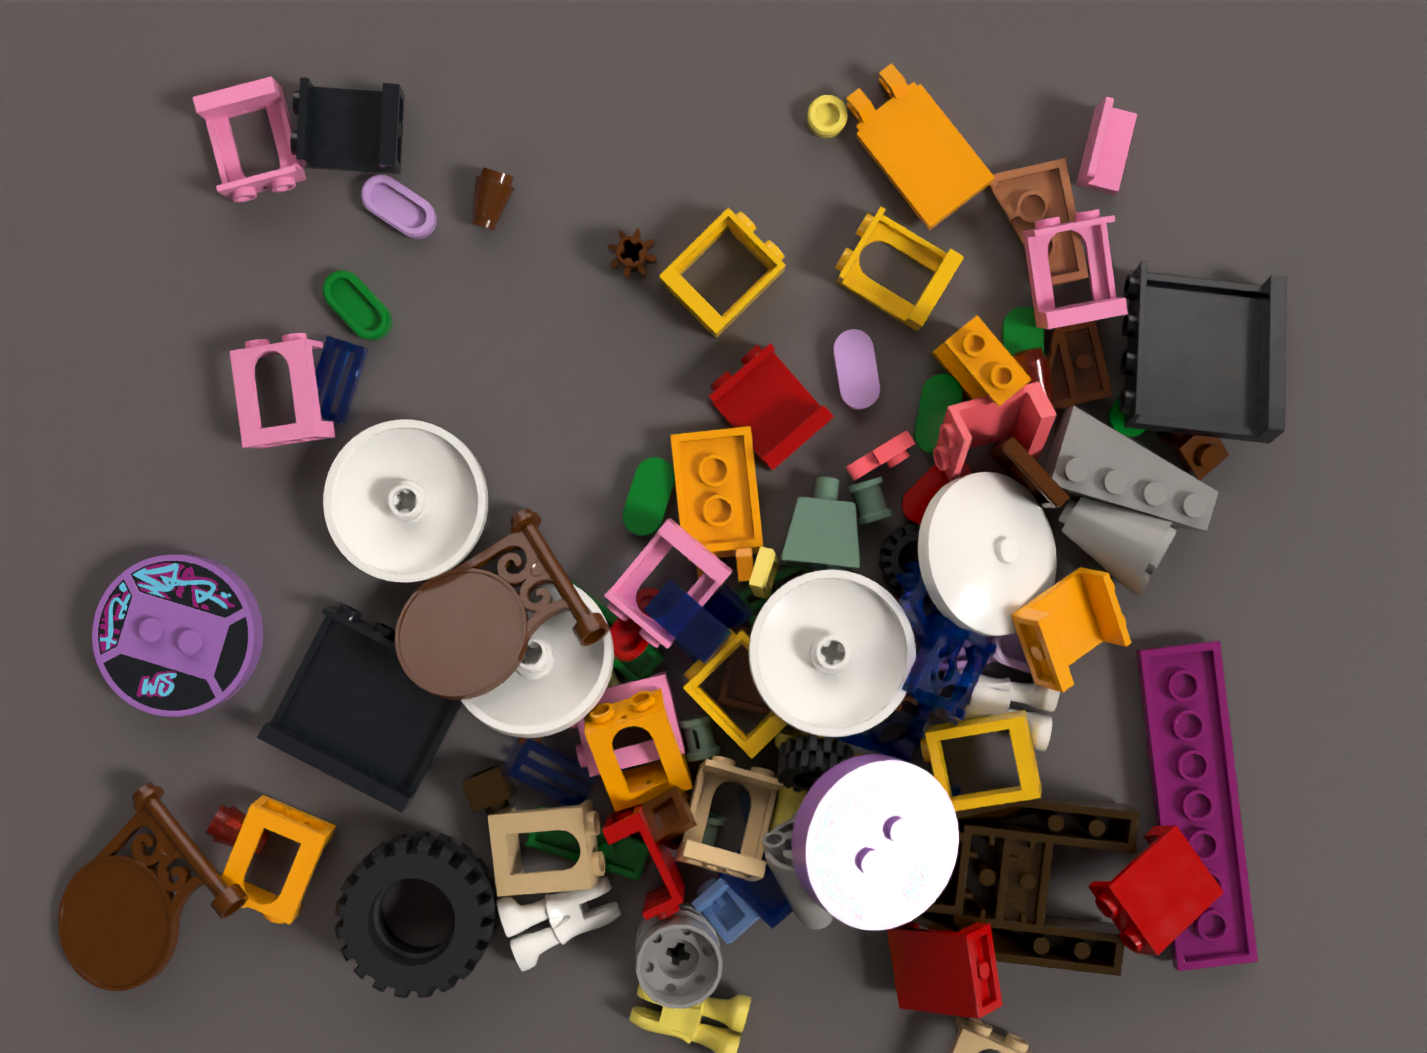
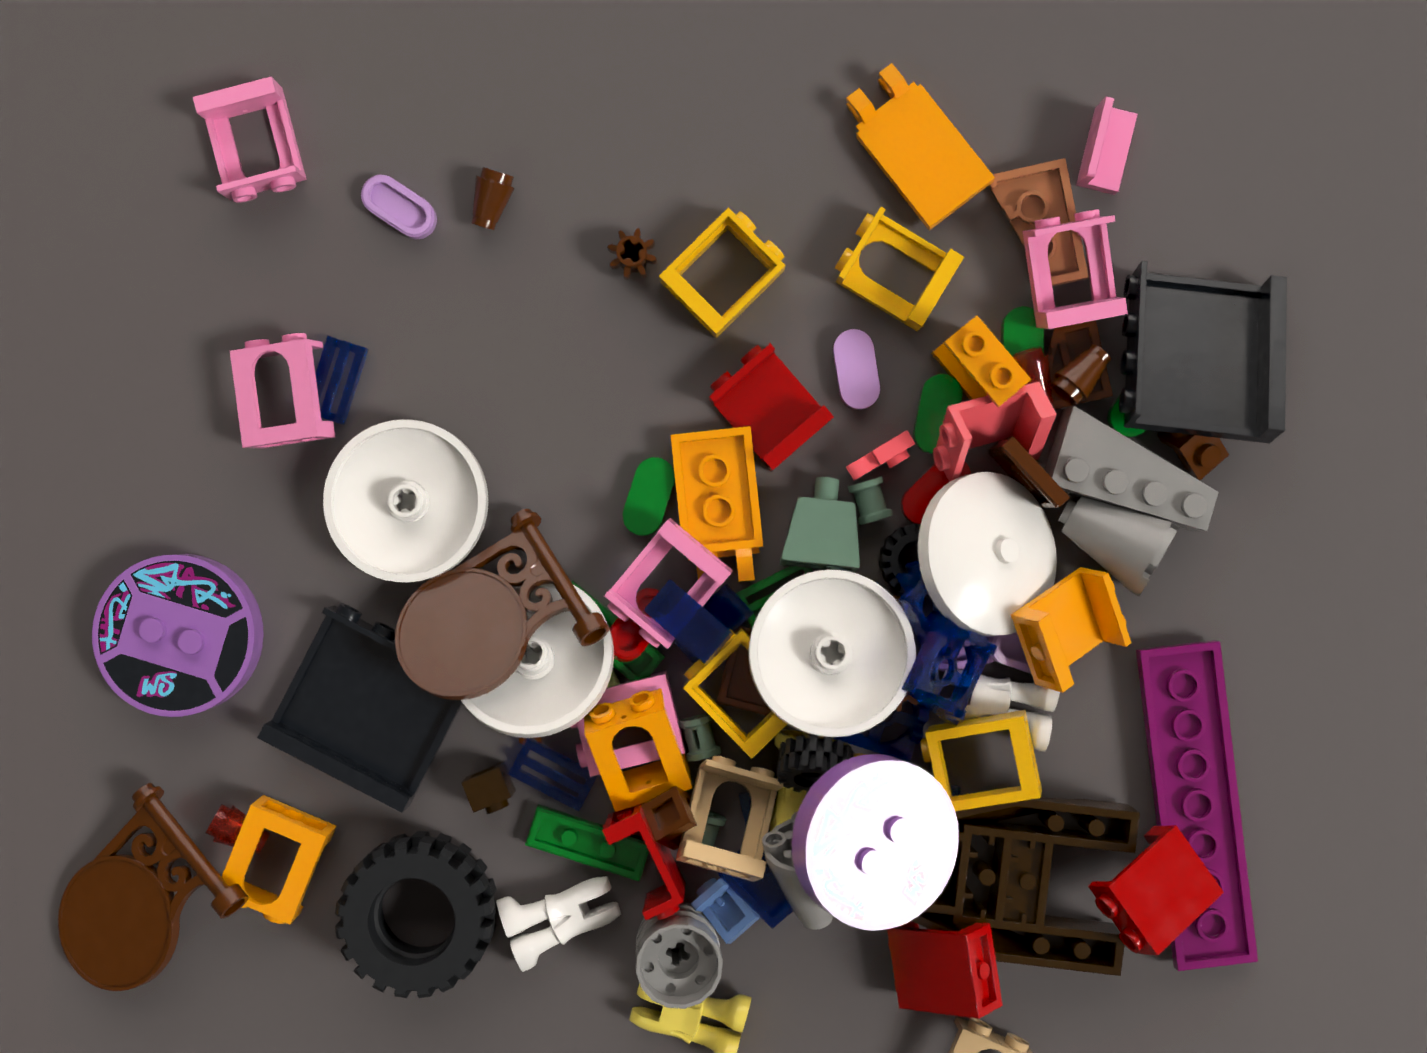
(348, 128): black panel -> none
(357, 305): green tile -> none
(506, 852): tan panel -> none
(764, 572): light yellow tile -> none
(827, 116): light yellow tile -> none
(1080, 376): none -> reddish brown cone

